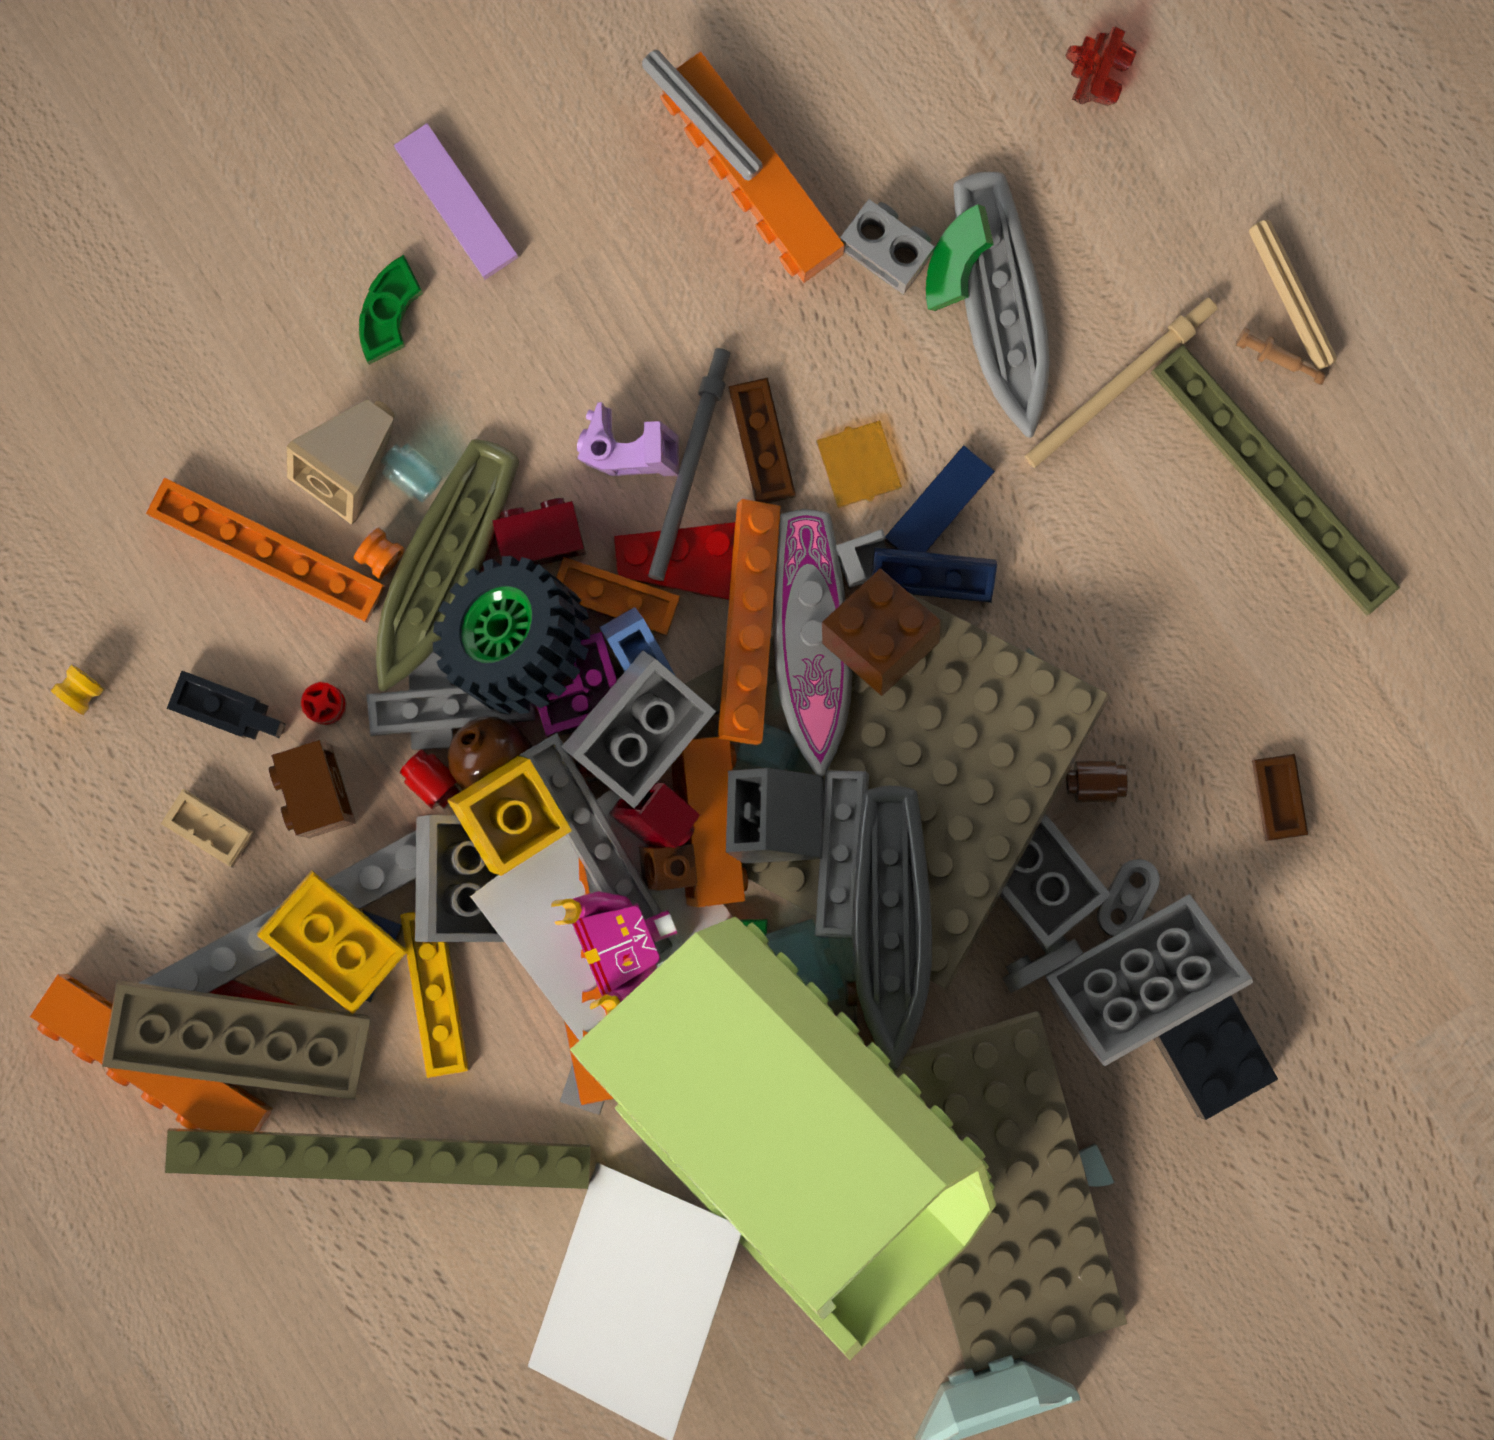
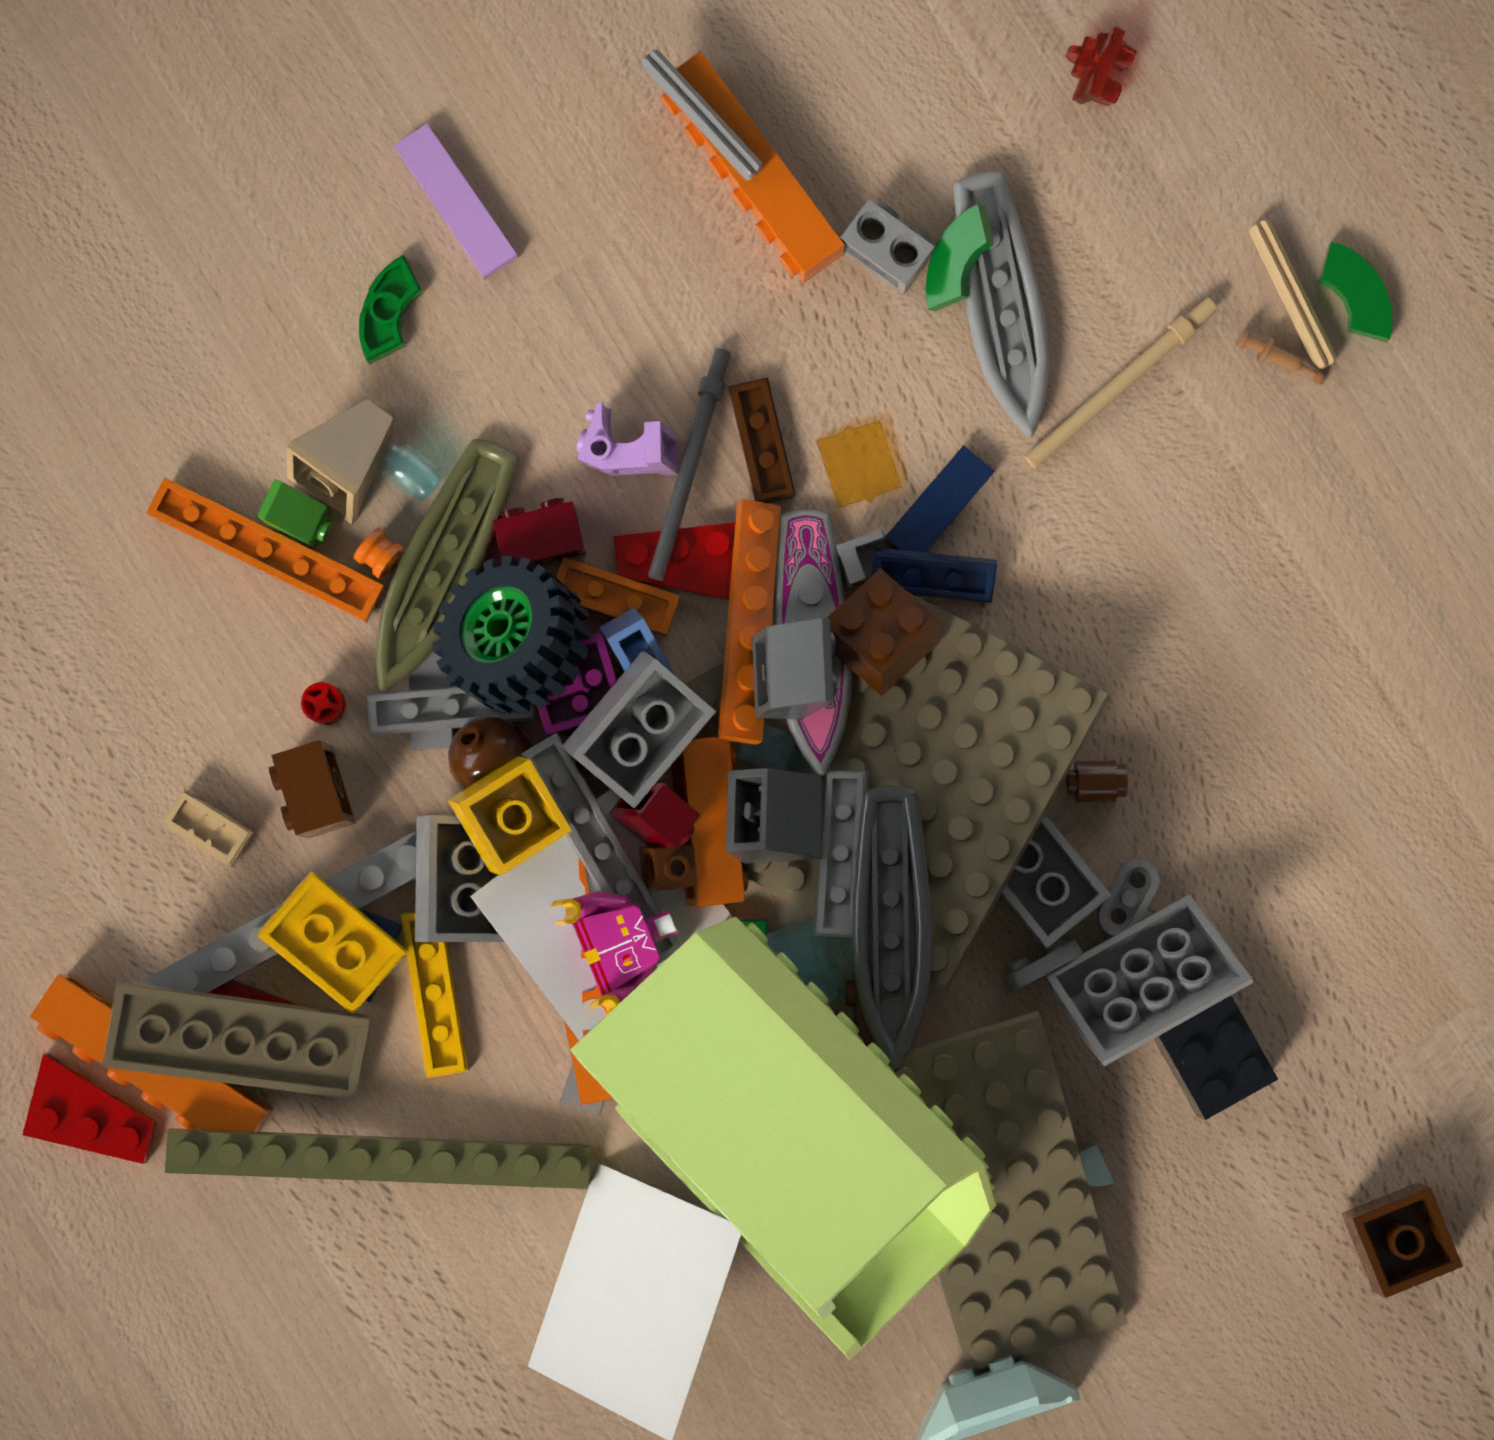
(77, 689): yellow wheel -> none
(85, 1117): none -> red wing
(222, 707): black hinge -> none
(296, 514): none -> bright green slope
(429, 779): red brick -> none
(793, 669): none -> dark grey slope
(1275, 480): olive tile -> none
(1280, 797): reddish brown tile -> none
(1360, 291): none -> green tile
(1402, 1240): none -> reddish brown brick

